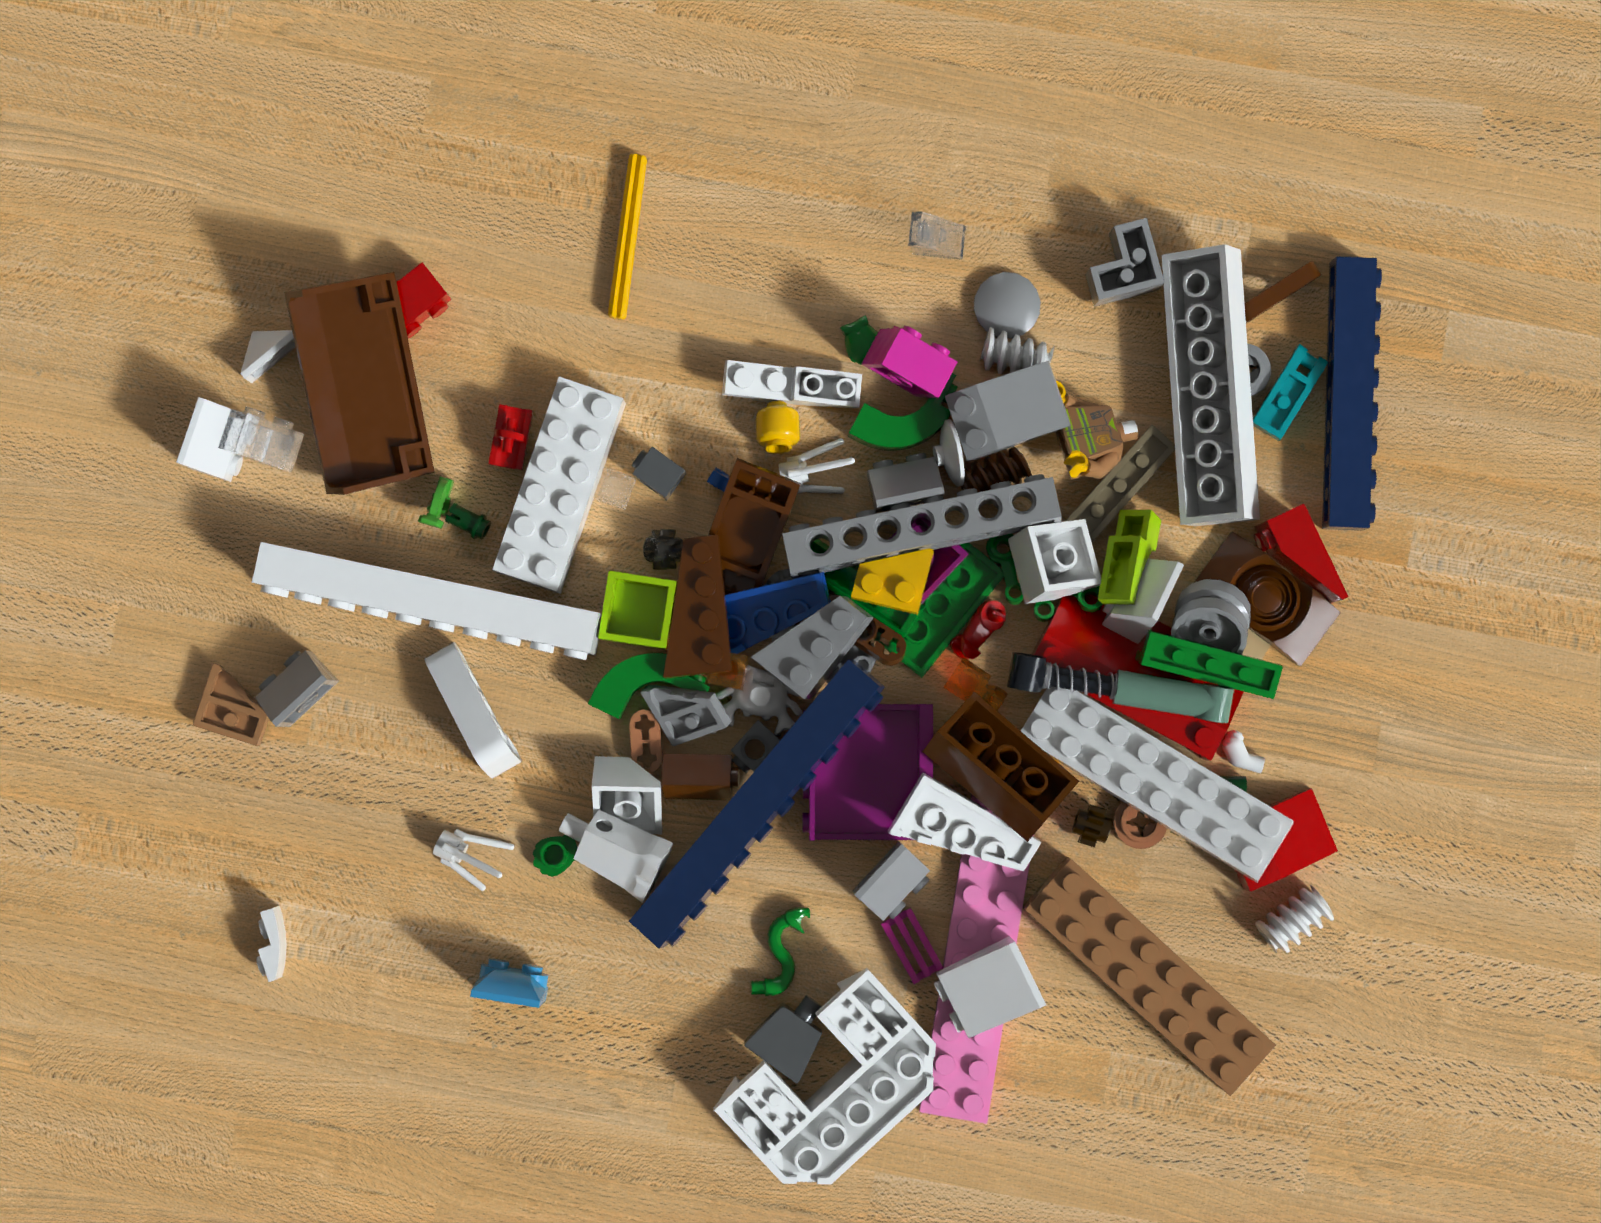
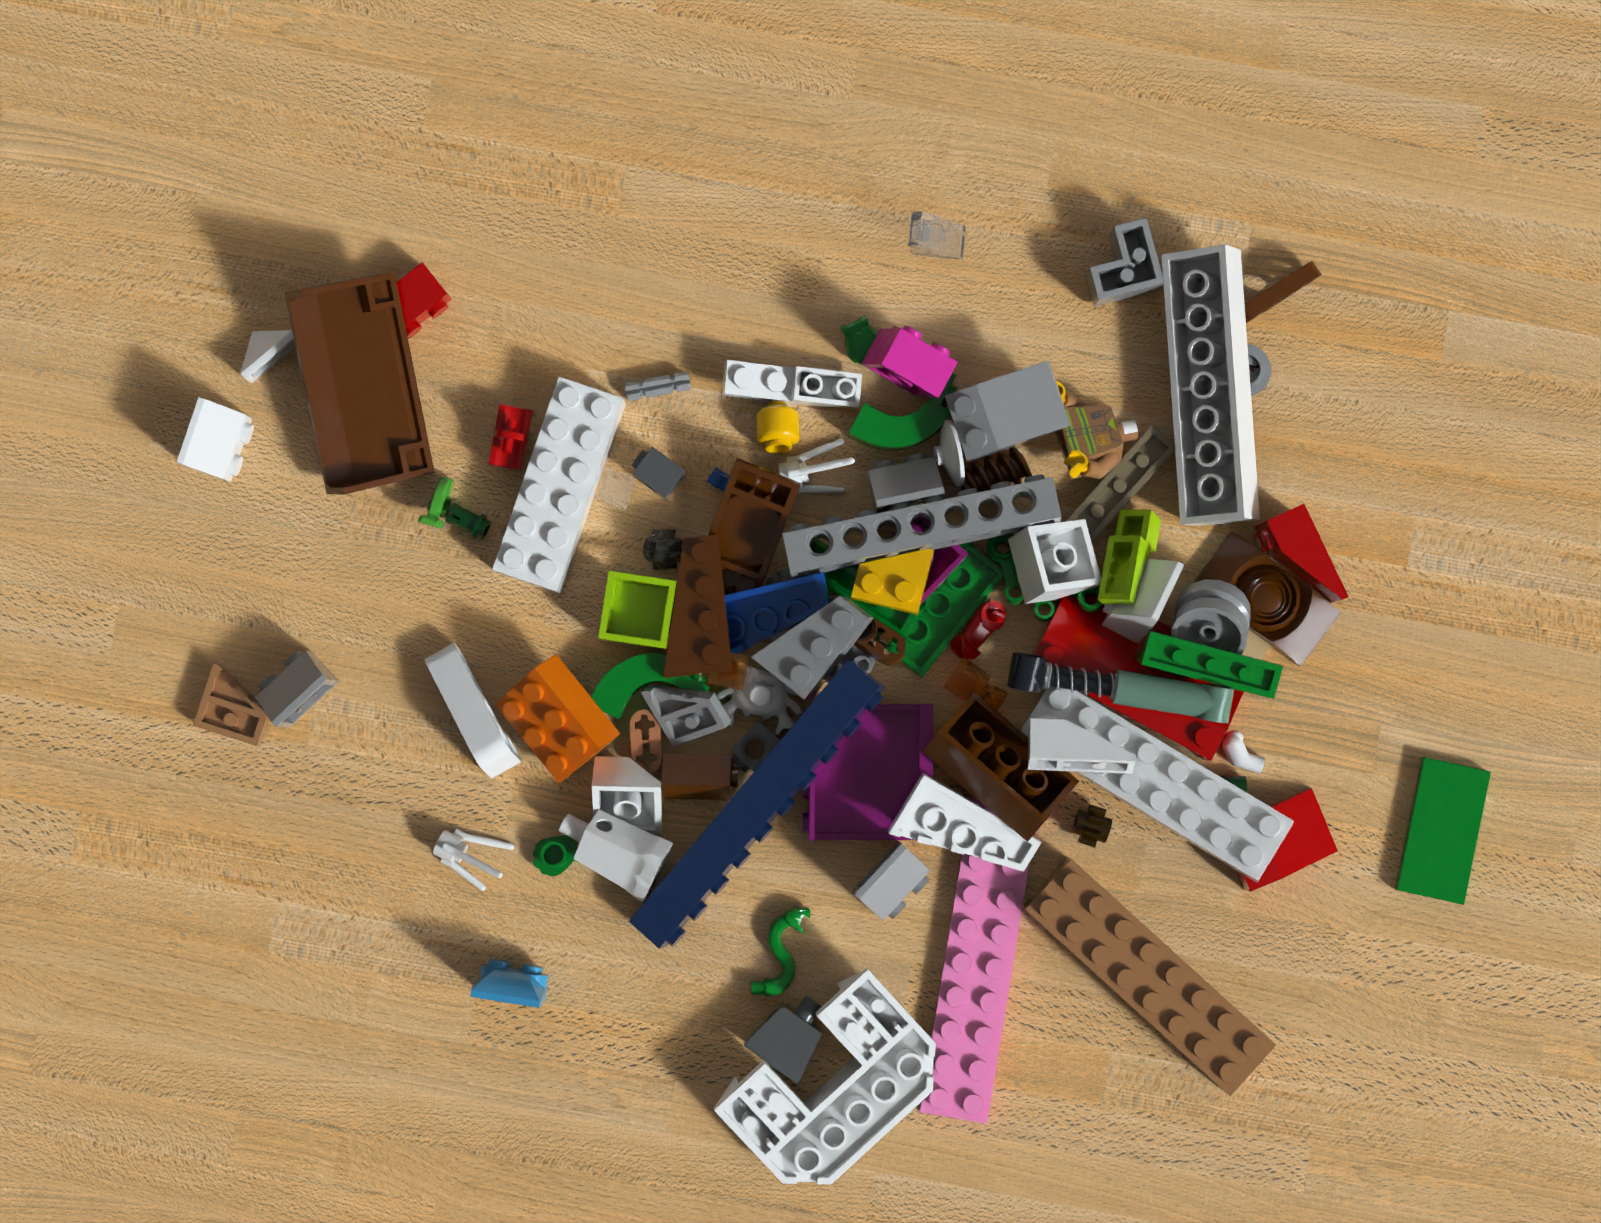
(260, 439): clear brick -> none
(272, 957): white slope -> none
(426, 598): white brick -> none
(557, 718): none -> orange brick
(627, 236): yellow axle -> none
(657, 386): none -> light grey axle
(926, 971): dark pink tile -> none
(989, 988): white slope -> none
(1007, 304): light grey dish -> none
(1012, 353): white piece -> none
(1068, 747): none -> white slope
(1129, 834): nougat gear -> none
(1288, 393): teal plate -> none
(1294, 920): white piece -> none
(1350, 394): dark blue brick -> none
(1442, 830): none -> green tile

